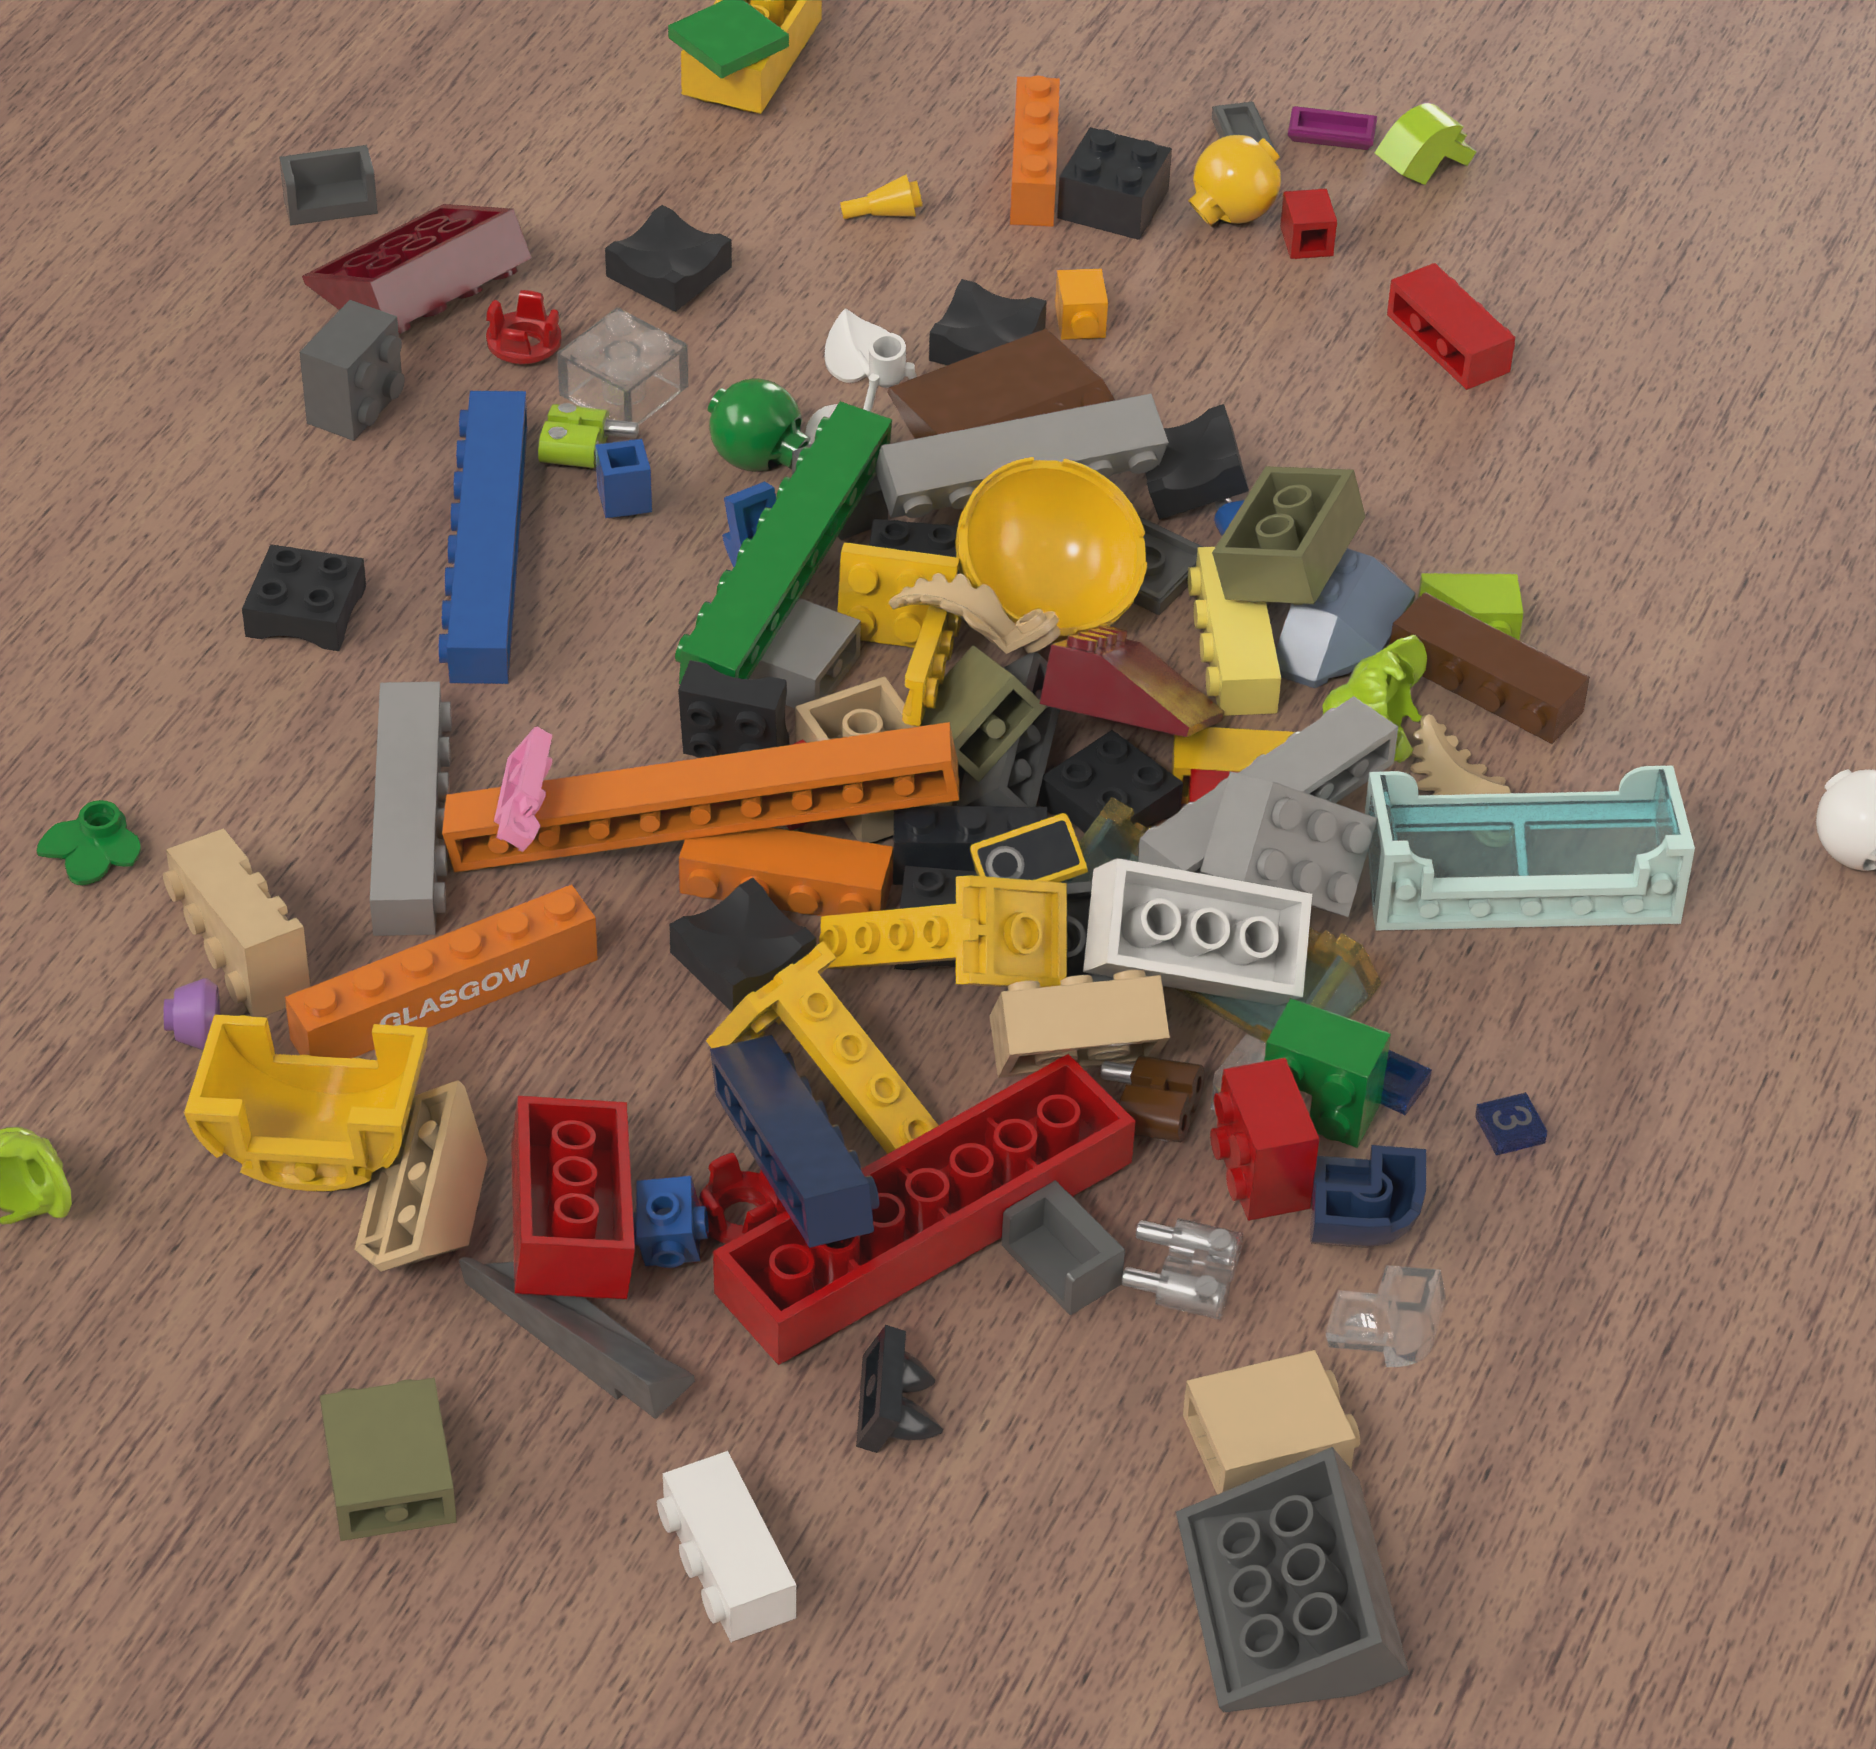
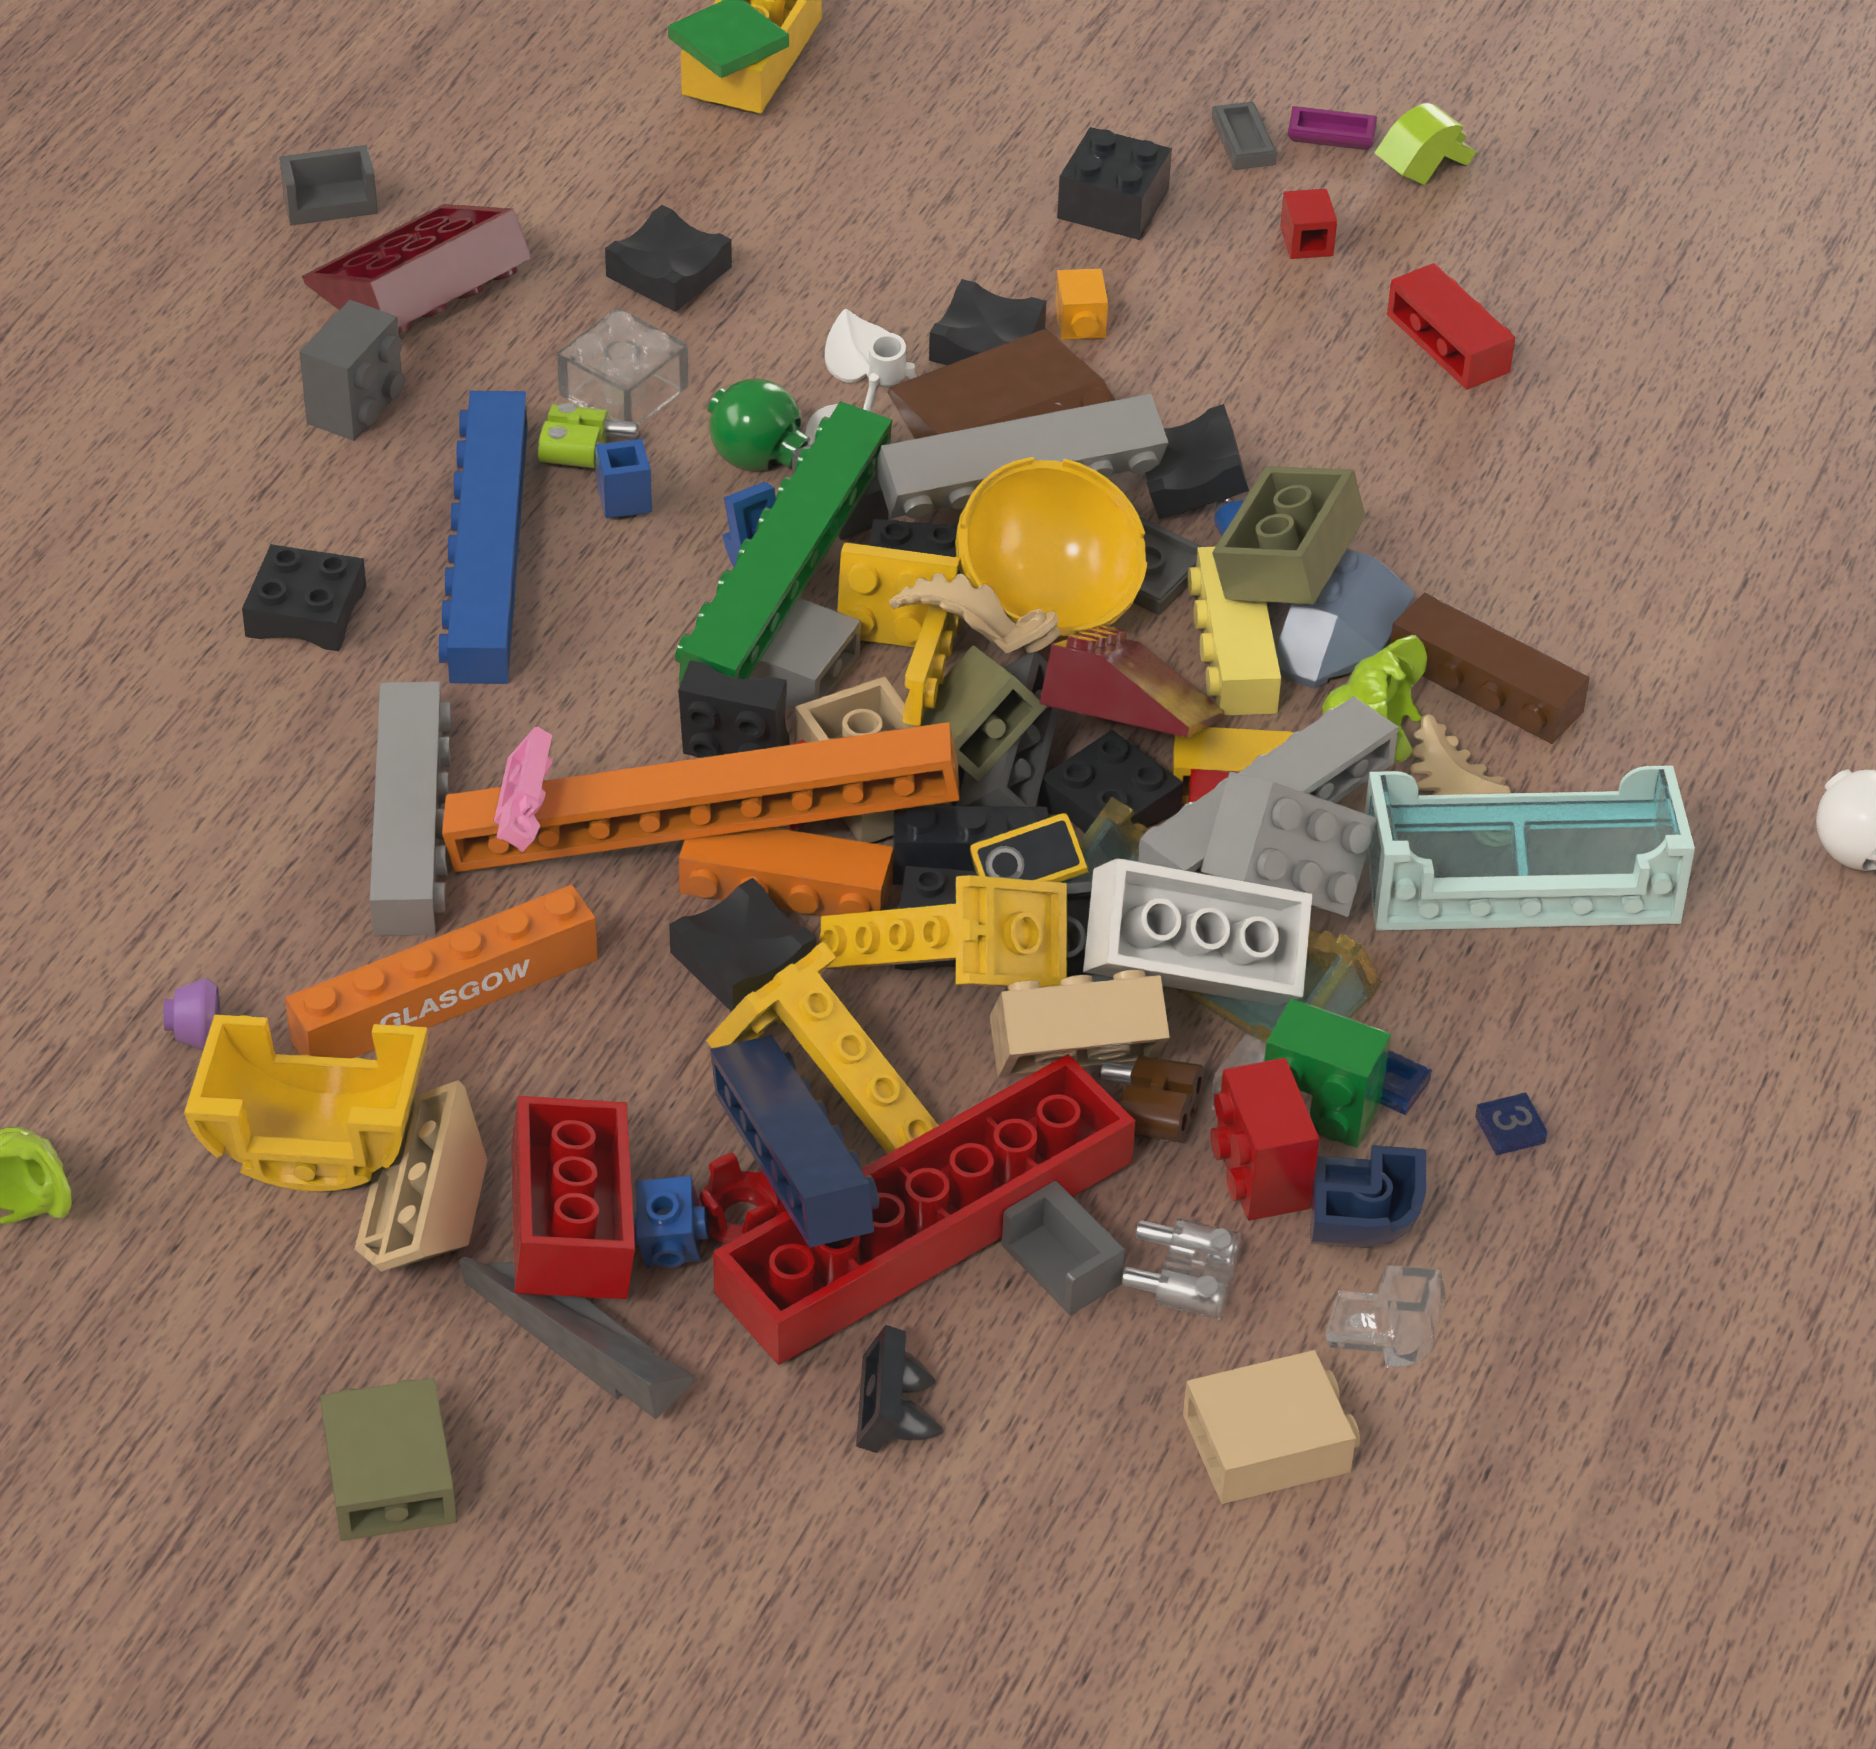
(91, 842): green plate -> none
(239, 922): tan wedge -> none
(509, 332): red piece -> none
(727, 1547): white brick -> none
(891, 199): yellow cone -> none
(1035, 151): orange brick -> none
(1235, 180): yellow brick -> none
(1291, 1588): dark grey slope -> none
(1486, 597): lime slope -> none

